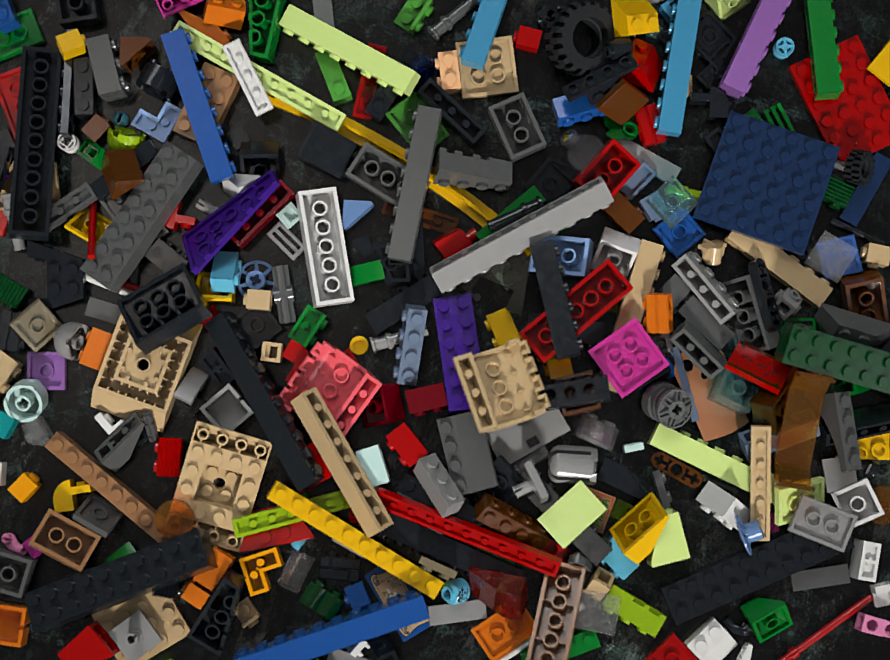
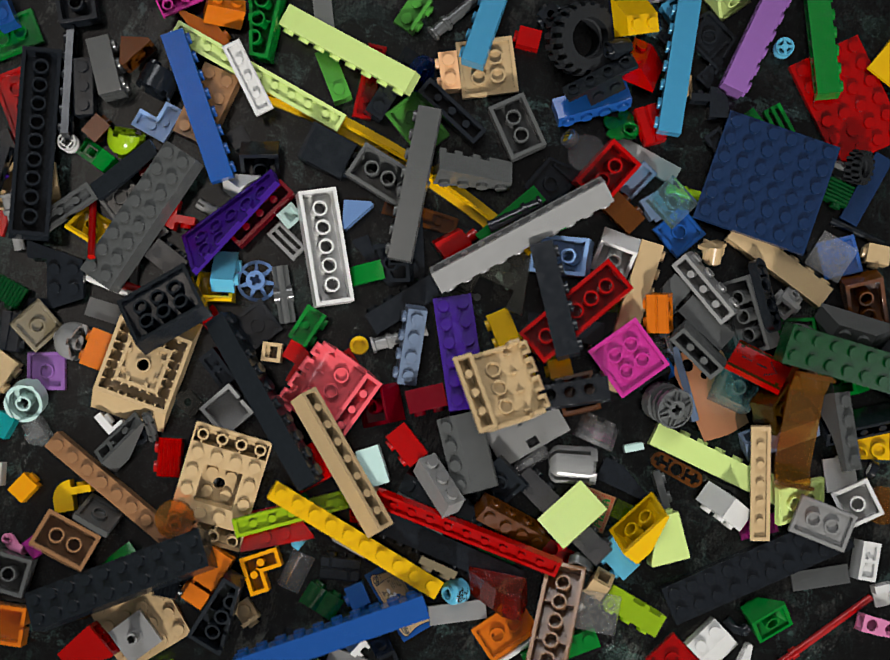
(71, 44): yellow brick -> none
(121, 171): reddish brown slope -> none
(124, 119): medium azure hinge -> none
(191, 385): light grey slope -> none
(258, 300): tan brick -> none
(532, 483): light grey tile -> none
(622, 102): reddish brown tile -> none
(751, 531): medium blue wheel -> none

